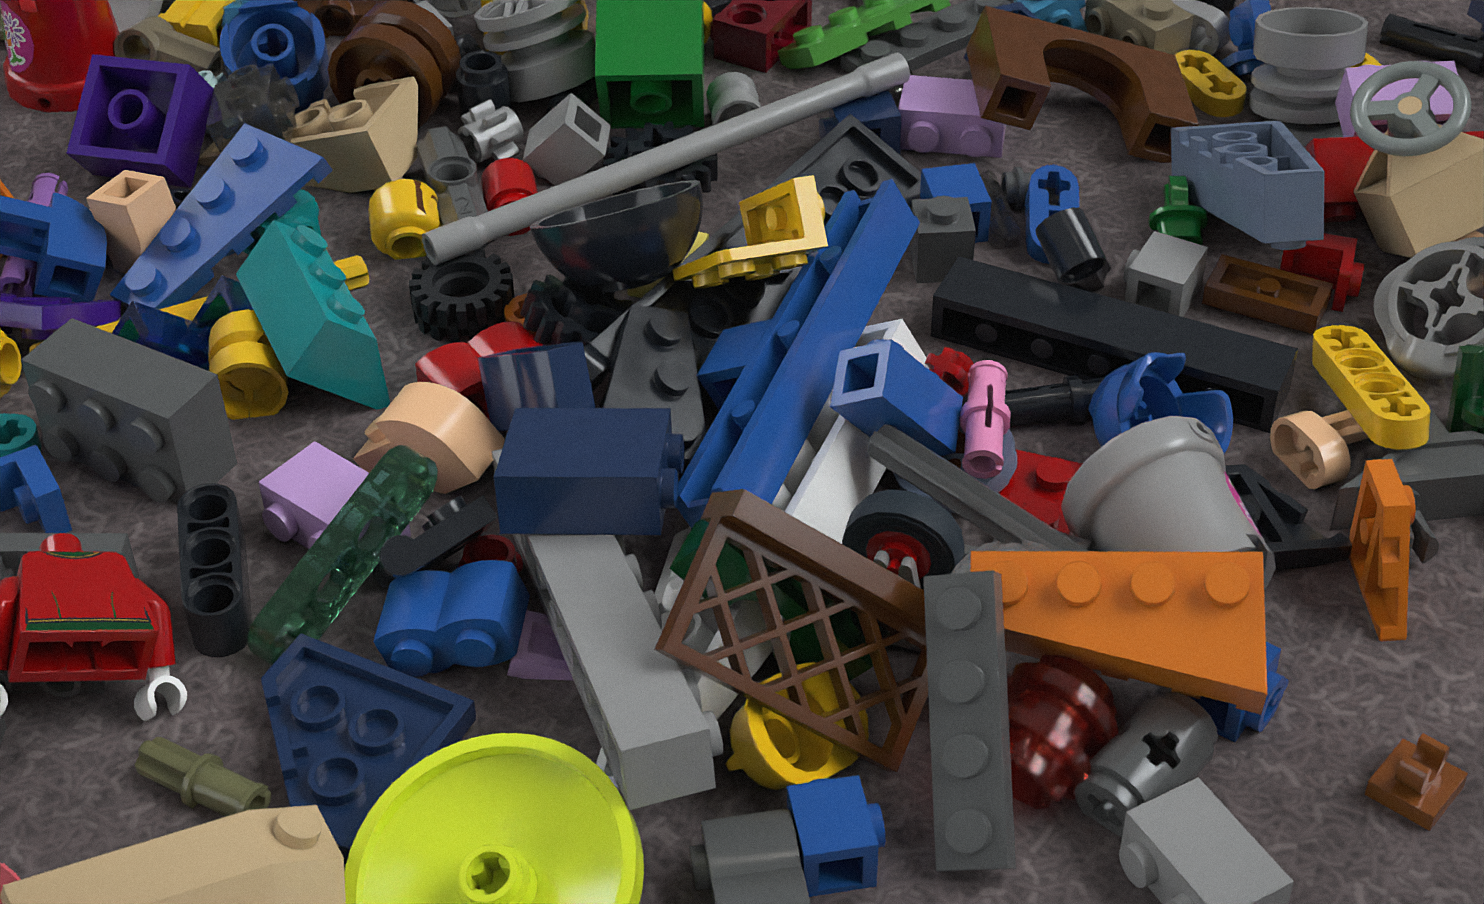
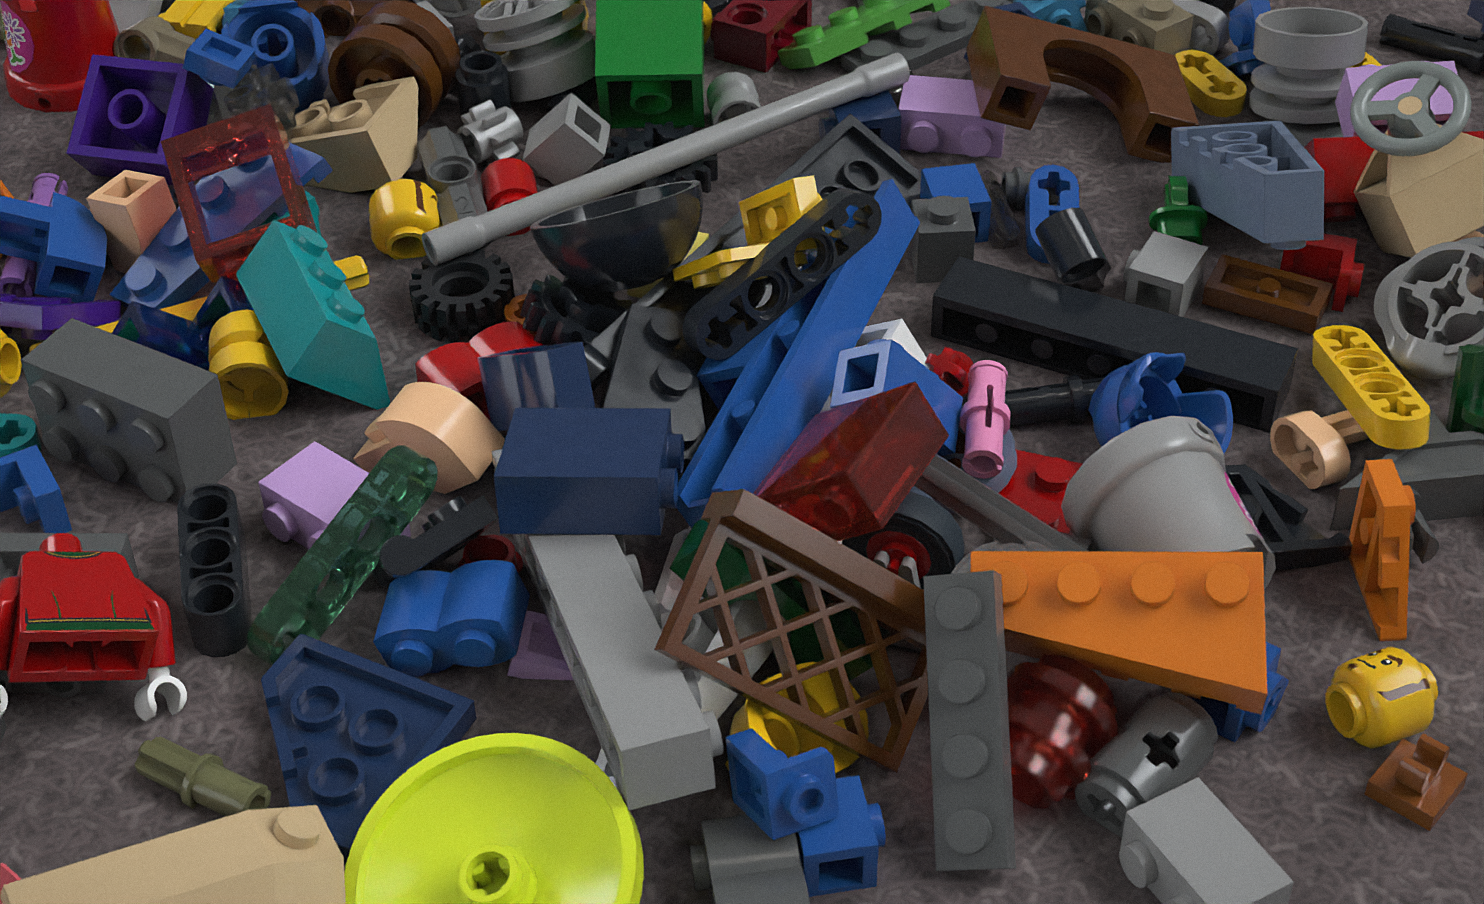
(218, 59): none -> blue plate
(221, 148): none -> clear red window
(778, 790): none -> blue bracket
(787, 280): none -> black beam
(856, 462): none -> clear red brick
(1381, 697): none -> yellow head

